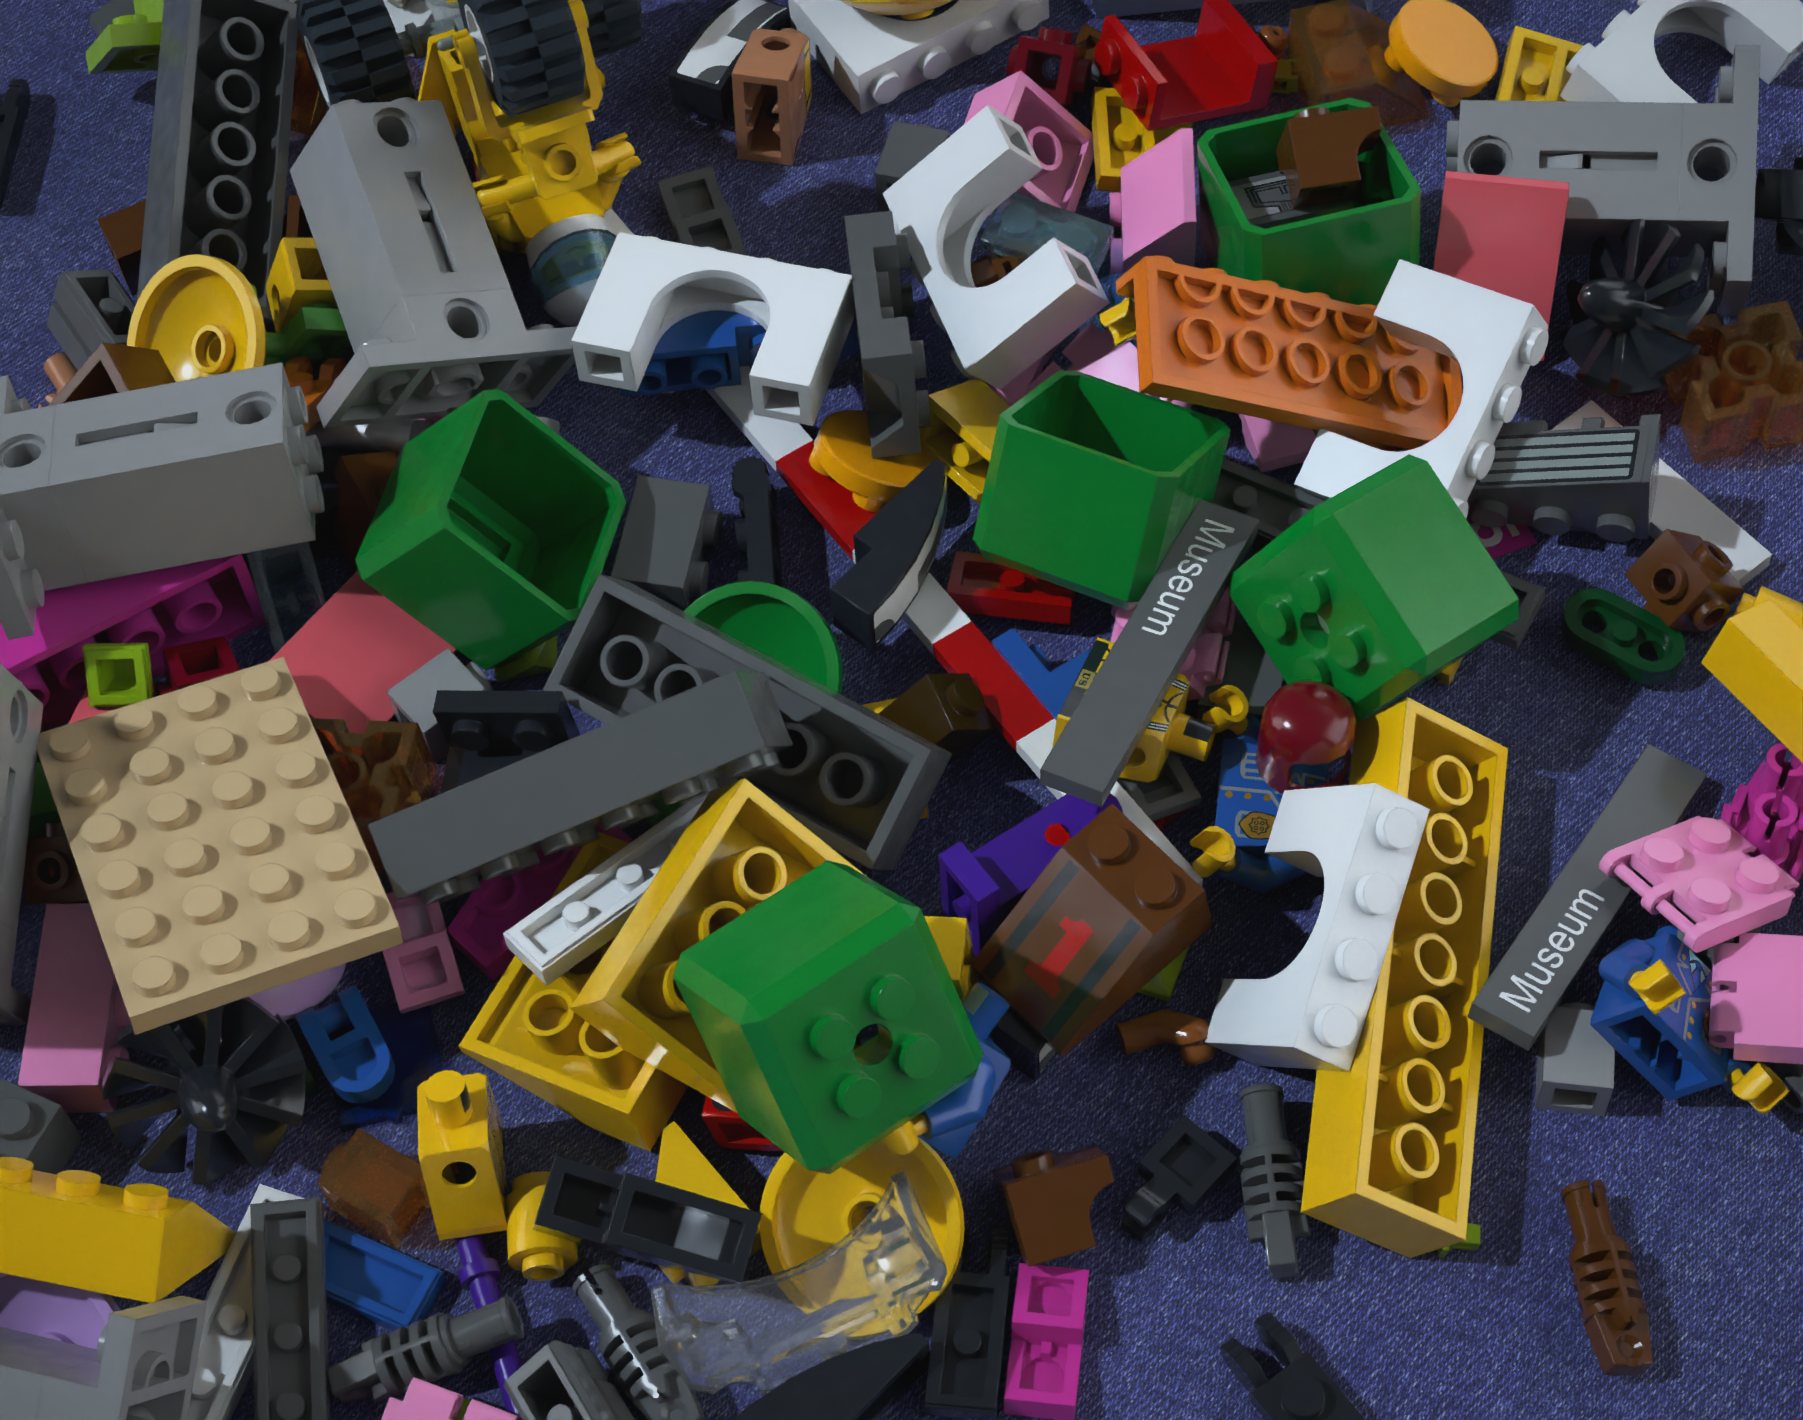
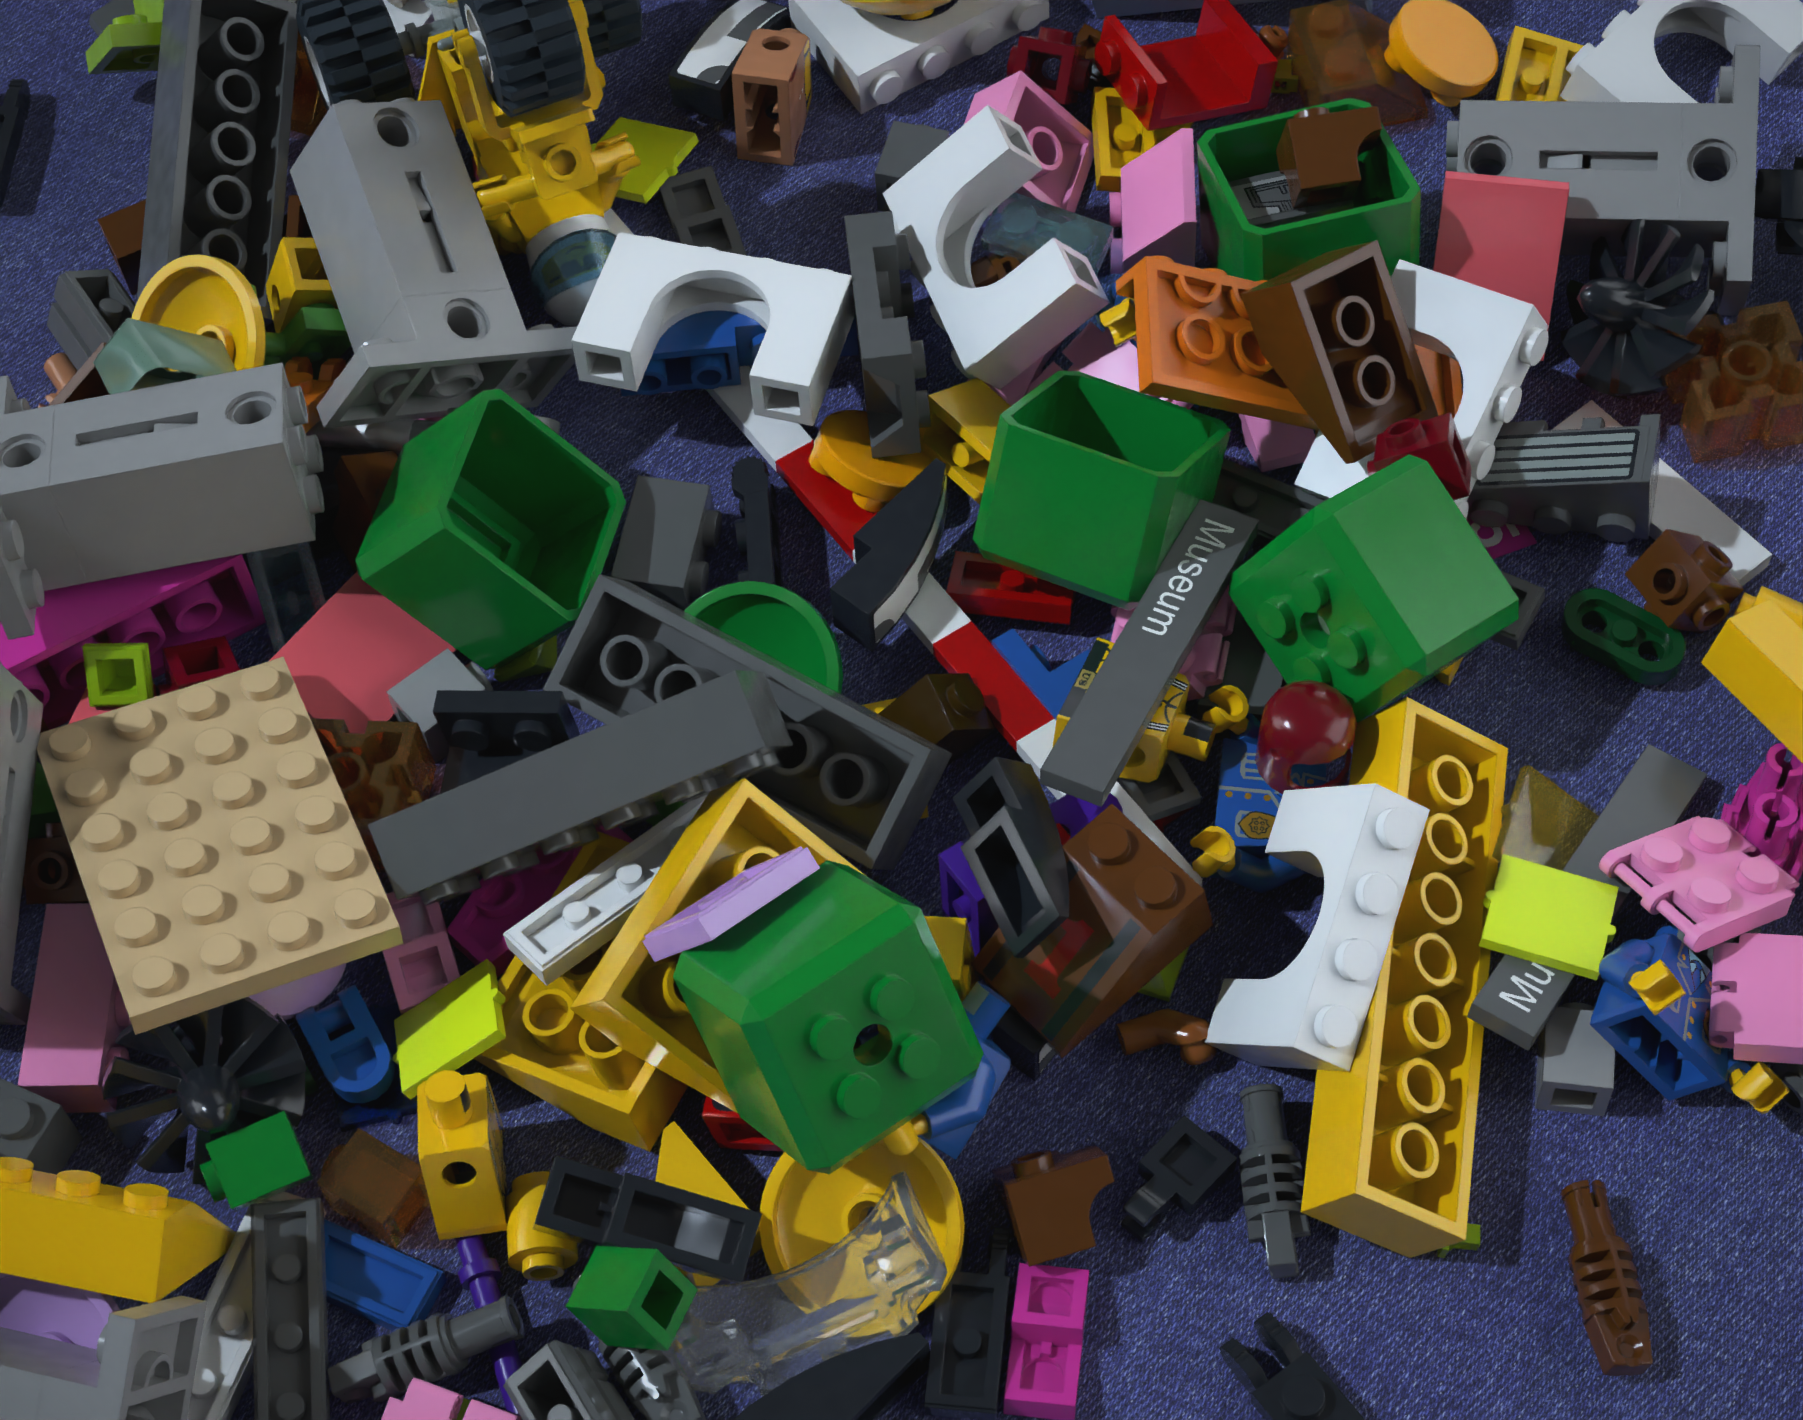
(142, 351): none -> sand green piece
(255, 1163): none -> green brick
(449, 1027): none -> neon yellow piece
(632, 1297): none -> green brick
(660, 154): none -> neon yellow piece
(730, 903): none -> lavender tile
(1015, 852): none -> black slope
(1342, 346): none -> reddish brown slope
(1430, 440): none -> dark red brick
(1542, 822): none -> clear yellow piece
(1549, 917): none -> neon yellow piece

